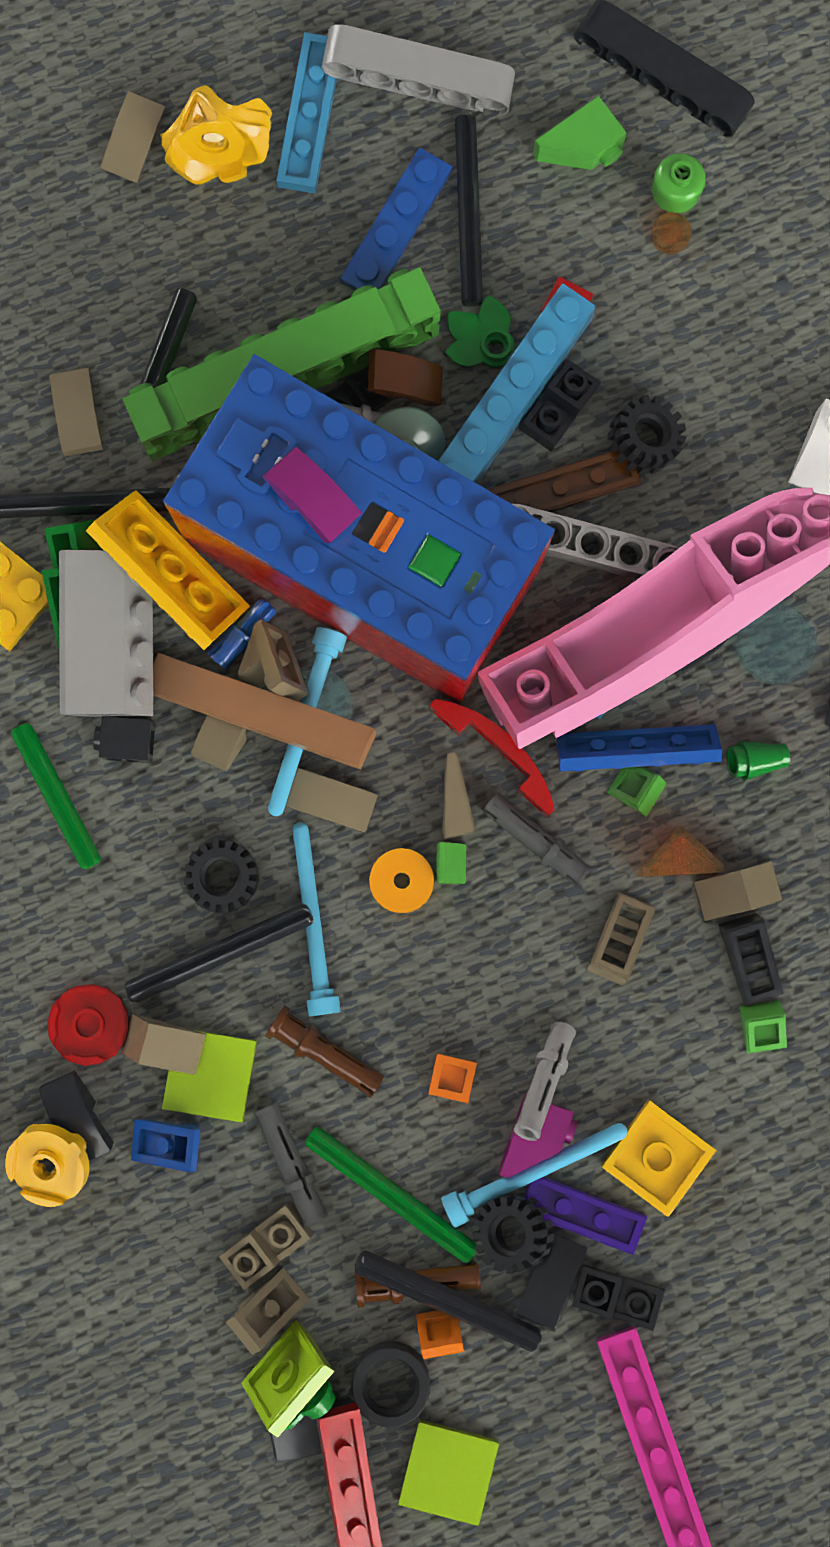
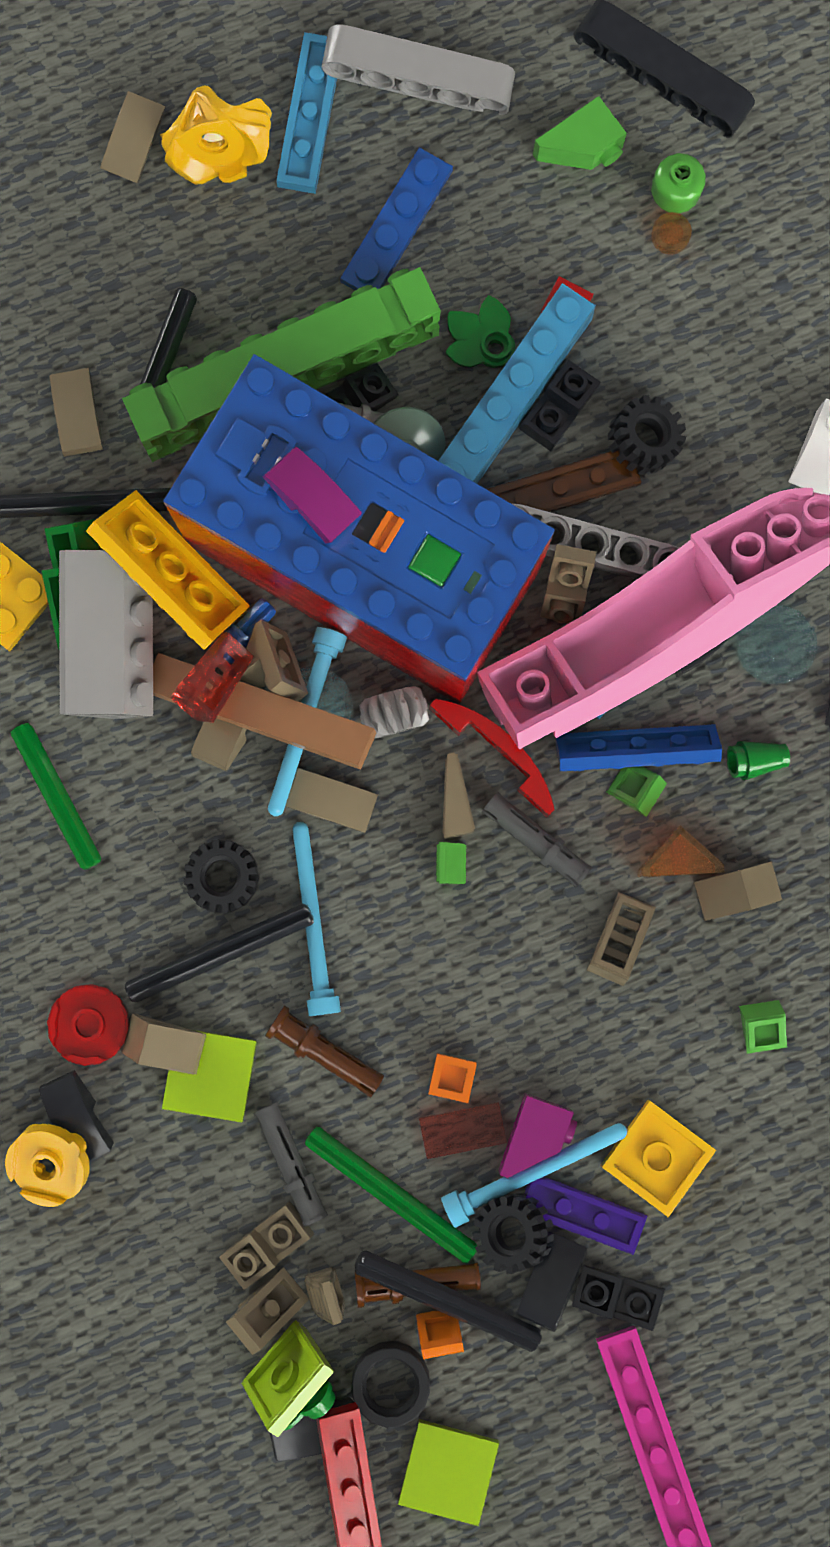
(125, 739): black brick -> none
(166, 1144): blue slope -> none
(194, 683): none -> clear red slope
(326, 1295): none -> dark tan slope
(383, 876): light orange piece -> none
(395, 711): none -> light grey gear
(404, 376): reddish brown slope -> none
(462, 1130): none -> clear red tile
(468, 210): black axle -> none
(550, 1065): light grey pin -> none
(567, 583): none -> dark tan slope
(740, 926): black slope -> none

